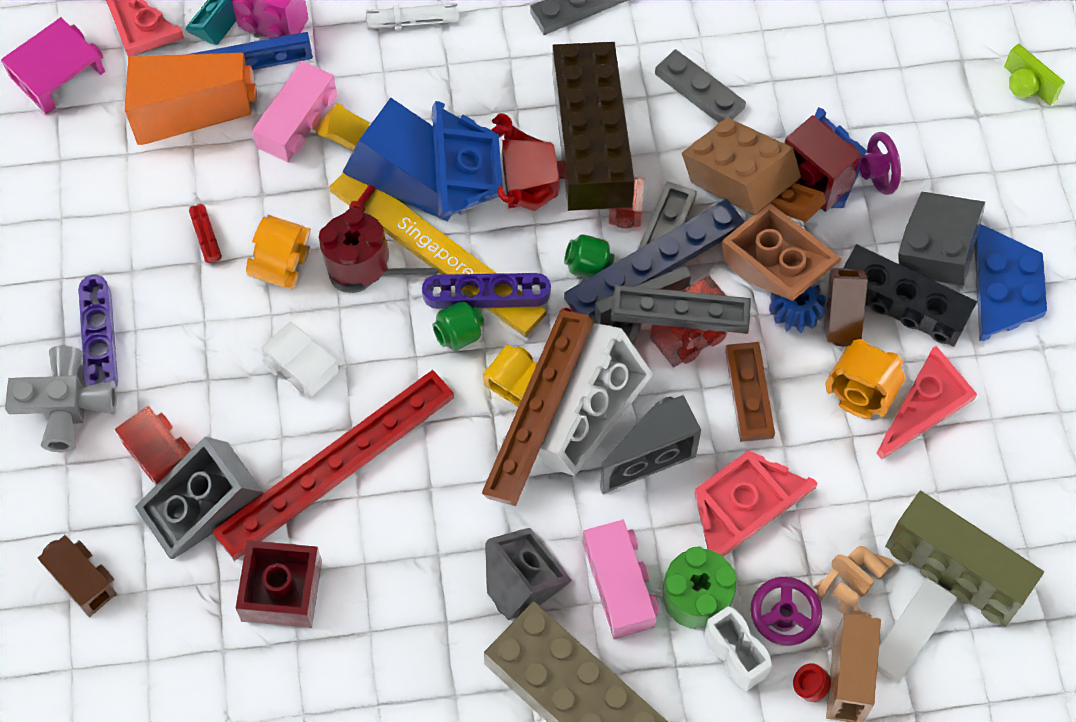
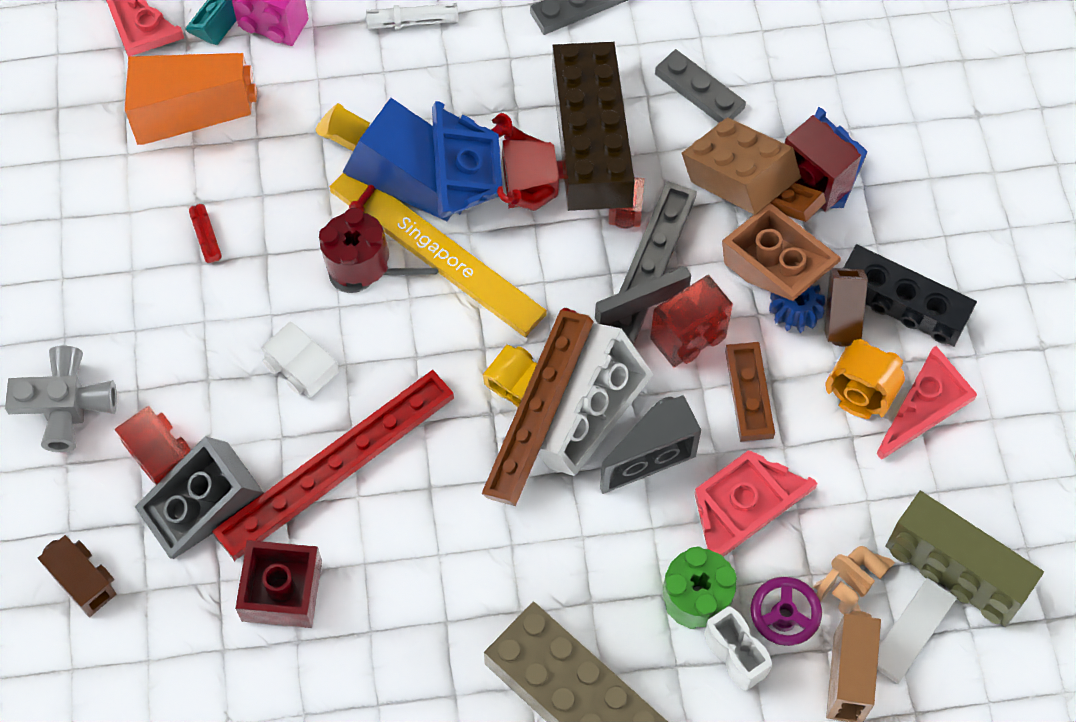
(51, 61): dark pink panel -> none
(100, 334): dark purple beam -> none
(271, 51): blue tile -> none
(278, 251): light orange brick -> none
(295, 111): bright pink brick -> none
(458, 325): green head -> none
(486, 284): dark purple beam -> none
(521, 572): flat silver slope -> none
(587, 256): green head -> none
(620, 578): bright pink brick -> none
(657, 257): dark blue plate -> none
(681, 309): dark grey tile -> none
(811, 682): red tile -> none
(877, 165): magenta piece -> none
(941, 237): dark grey slope -> none
(1007, 283): blue wing -> none
(1031, 76): lime tile -> none

